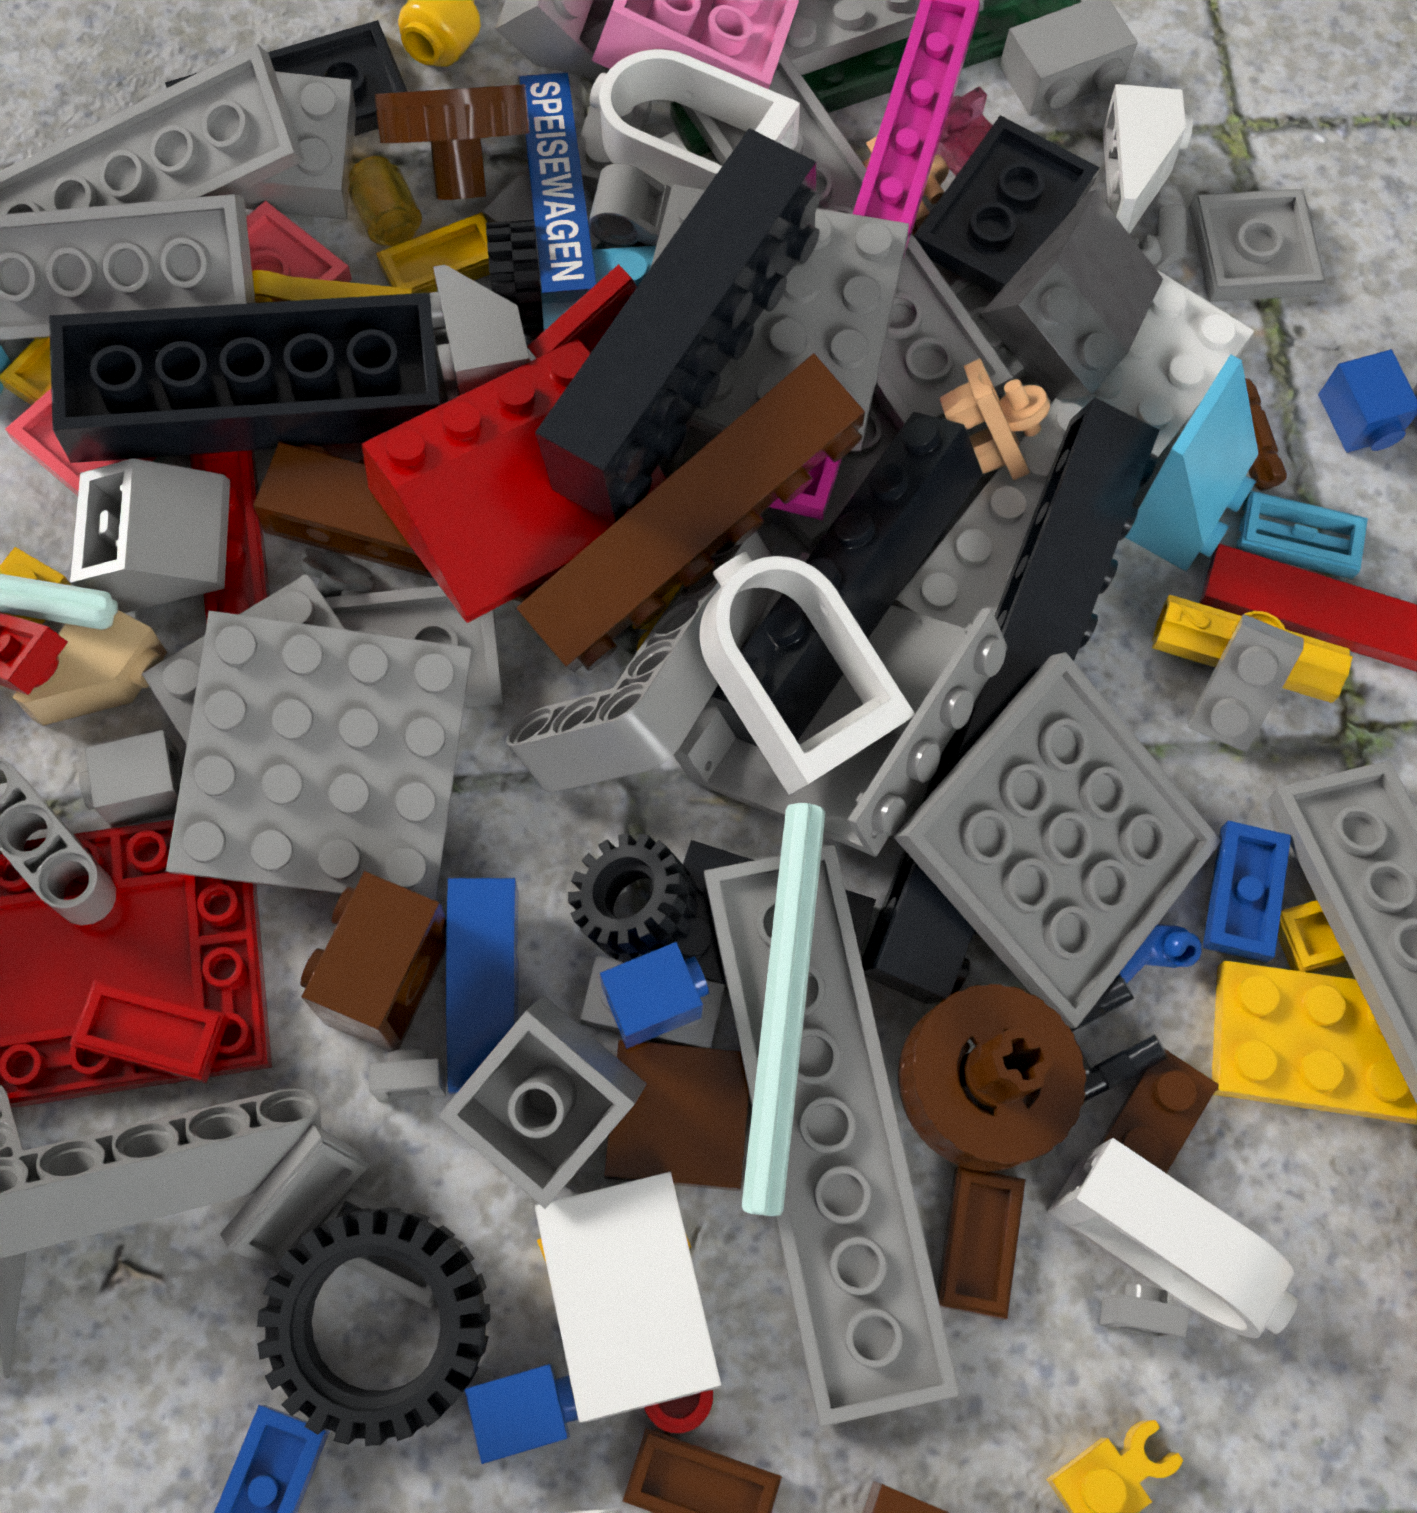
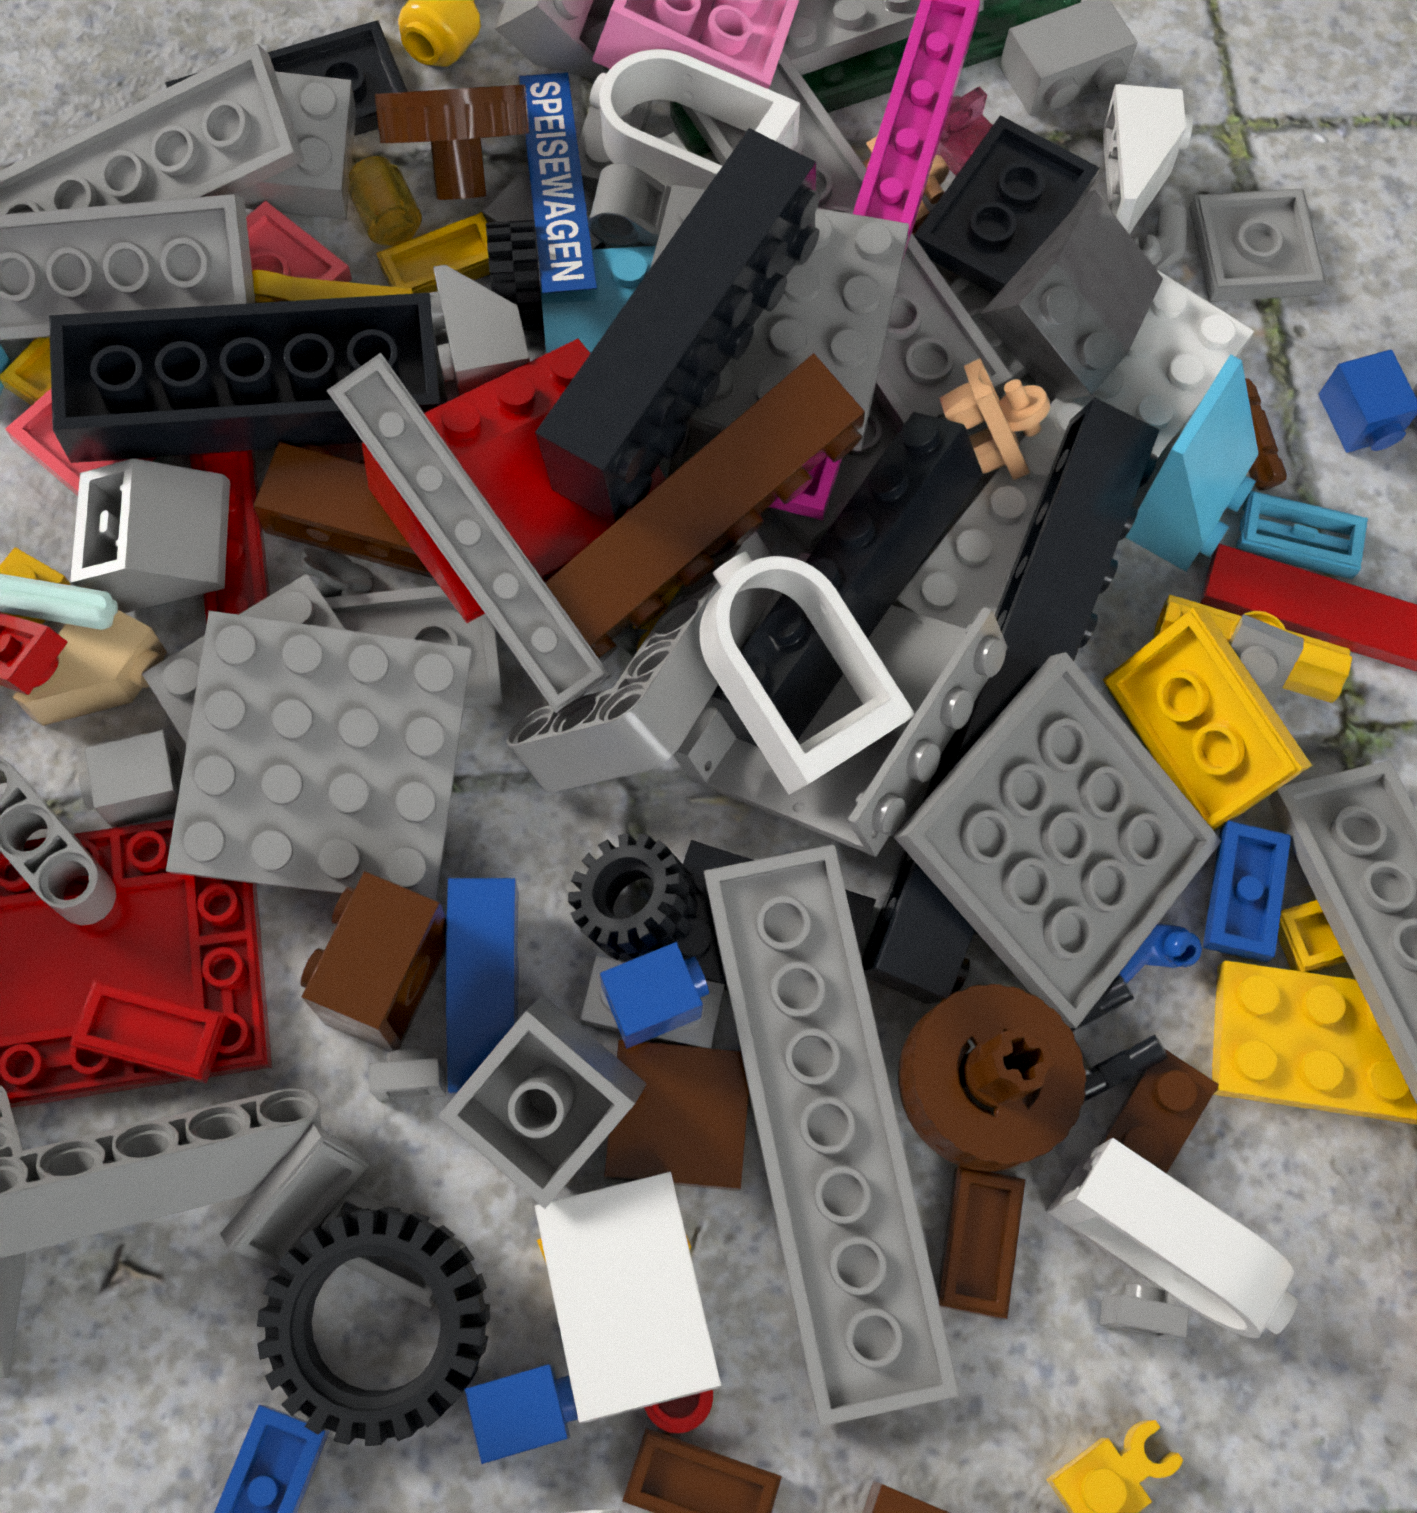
(468, 533): none -> light grey tile
(589, 315): red tile -> none
(783, 1011): light aqua axle -> none
(1206, 719): none -> yellow tile

